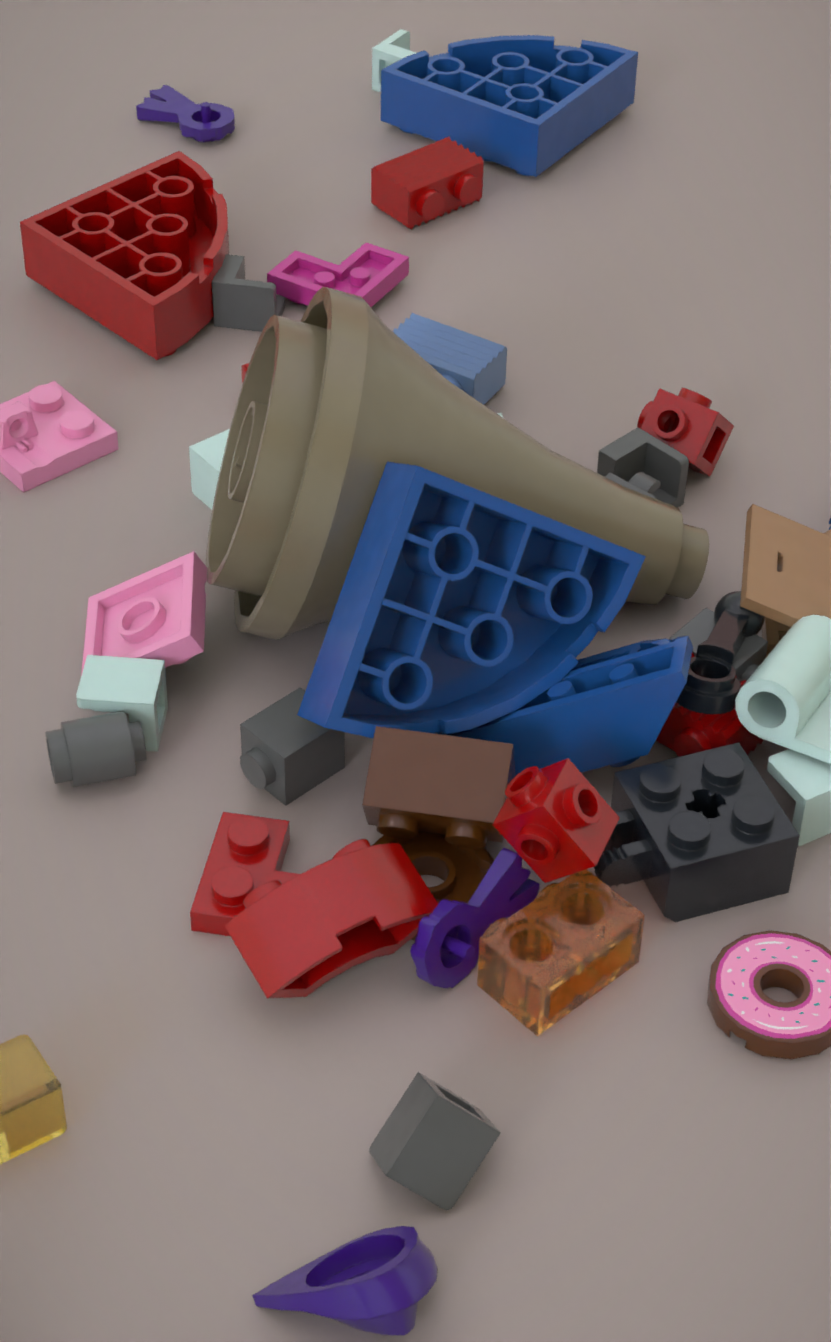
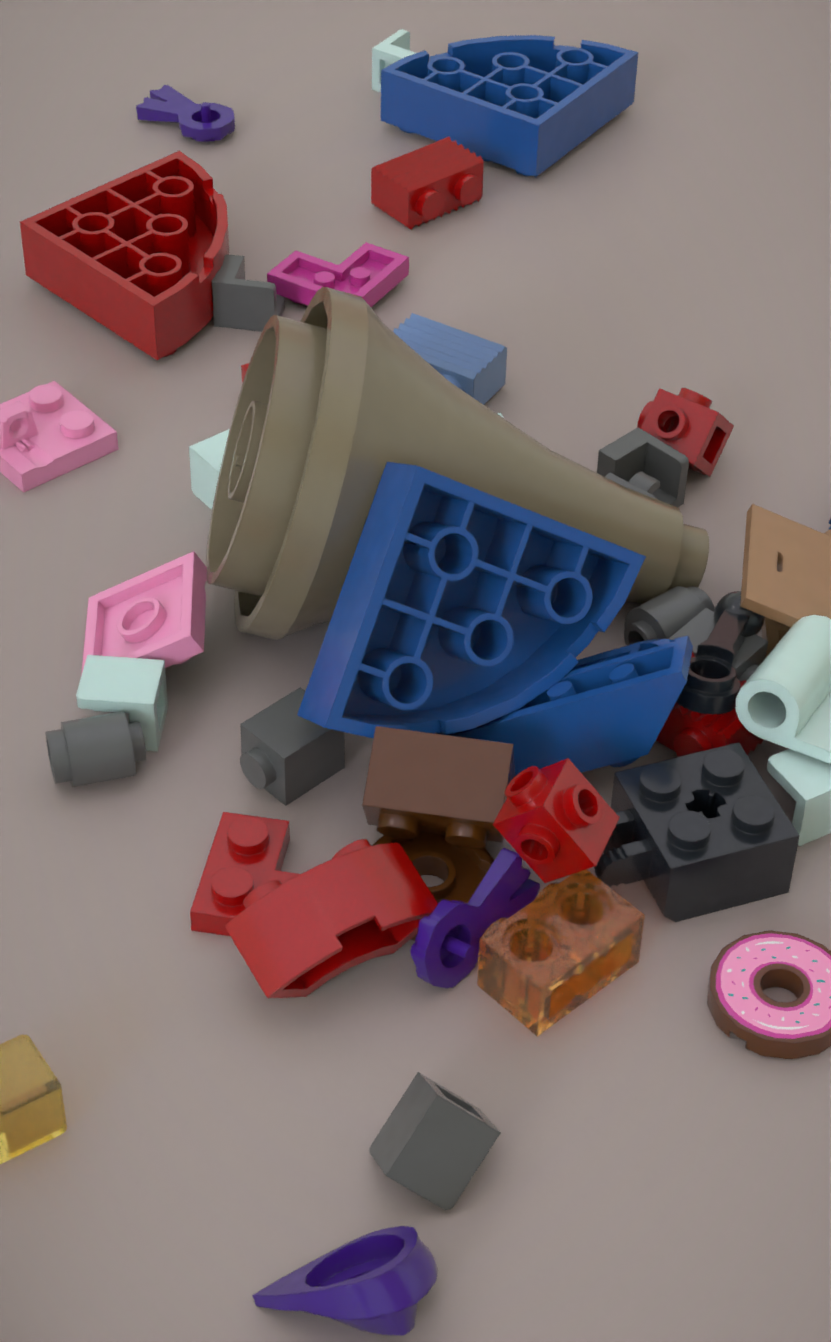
(665, 614): none -> dark grey brick

